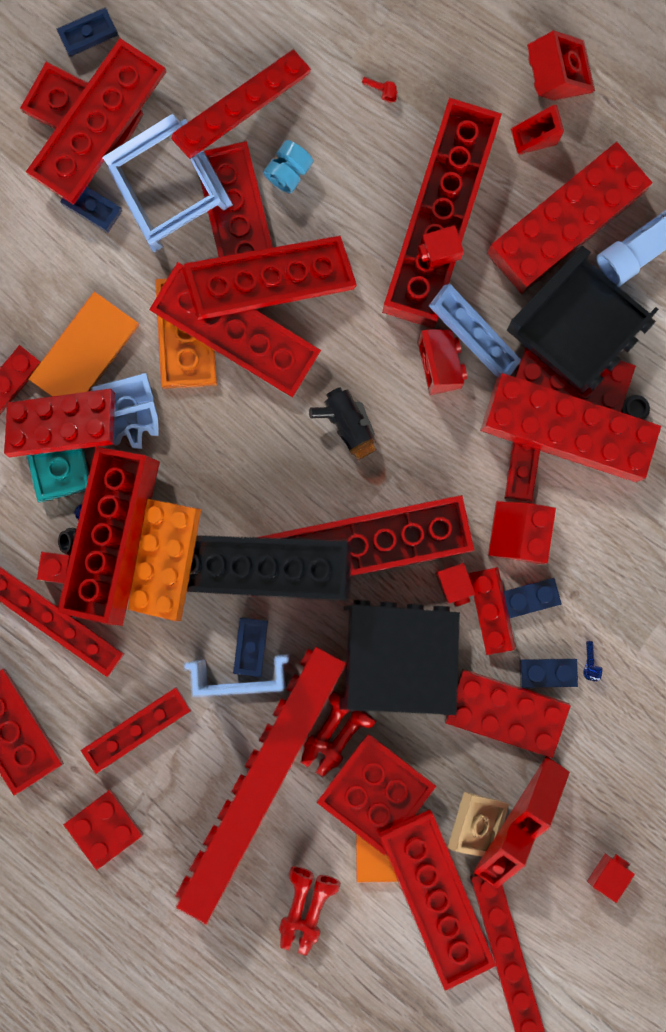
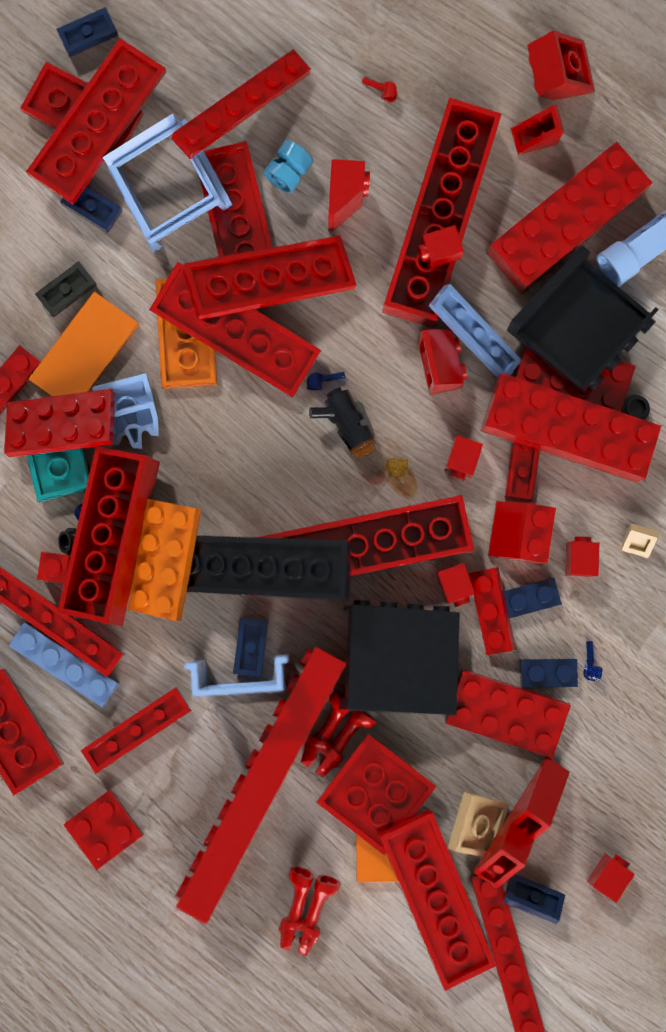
(63, 664): none -> medium blue plate
(65, 289): none -> pearl dark grey plate
(315, 380): none -> clear blue hand
(347, 188): none -> red slope
(396, 467): none -> clear yellow plate
(463, 458): none -> red brick
(534, 898): none -> dark blue plate
(582, 557): none -> red brick
(639, 540): none -> tan plate

